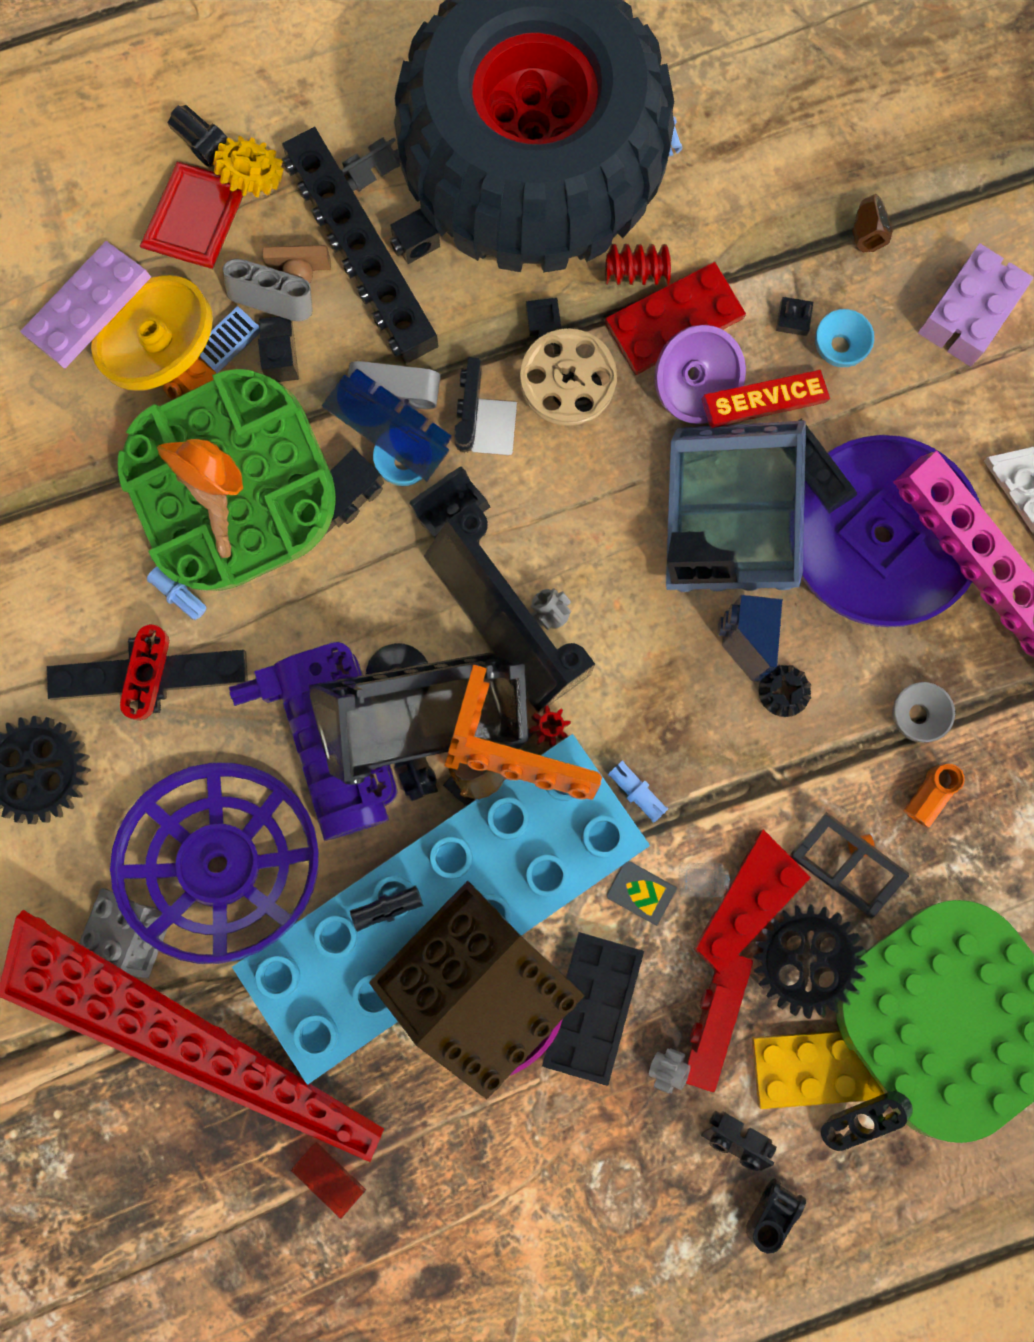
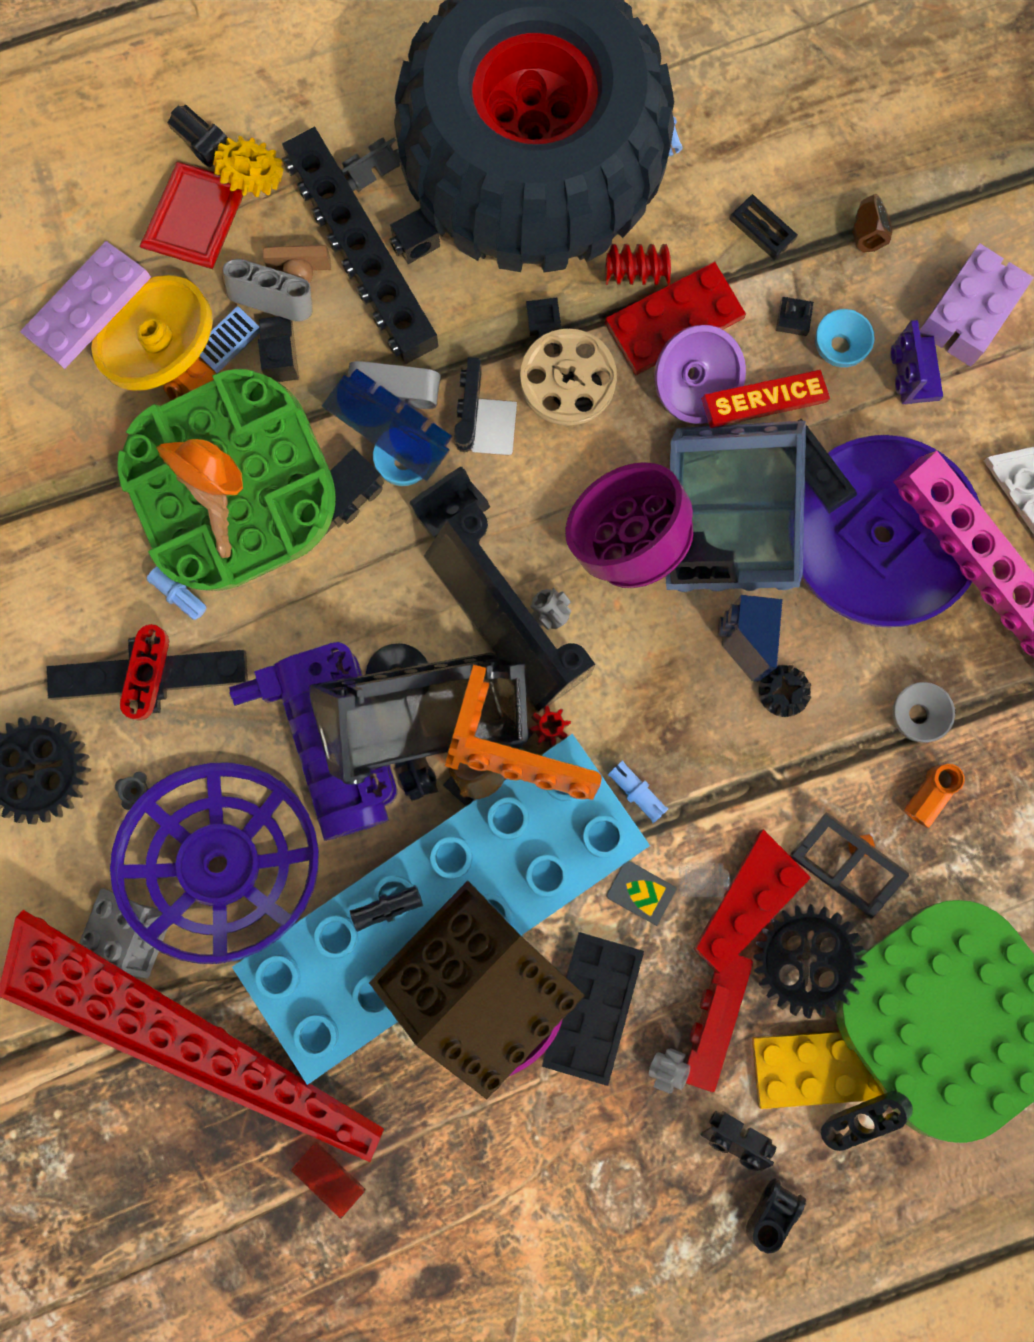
(125, 786): none -> dark grey plate
(631, 525): none -> magenta wheel
(762, 228): none -> black tile
(916, 366): none -> dark purple bracket

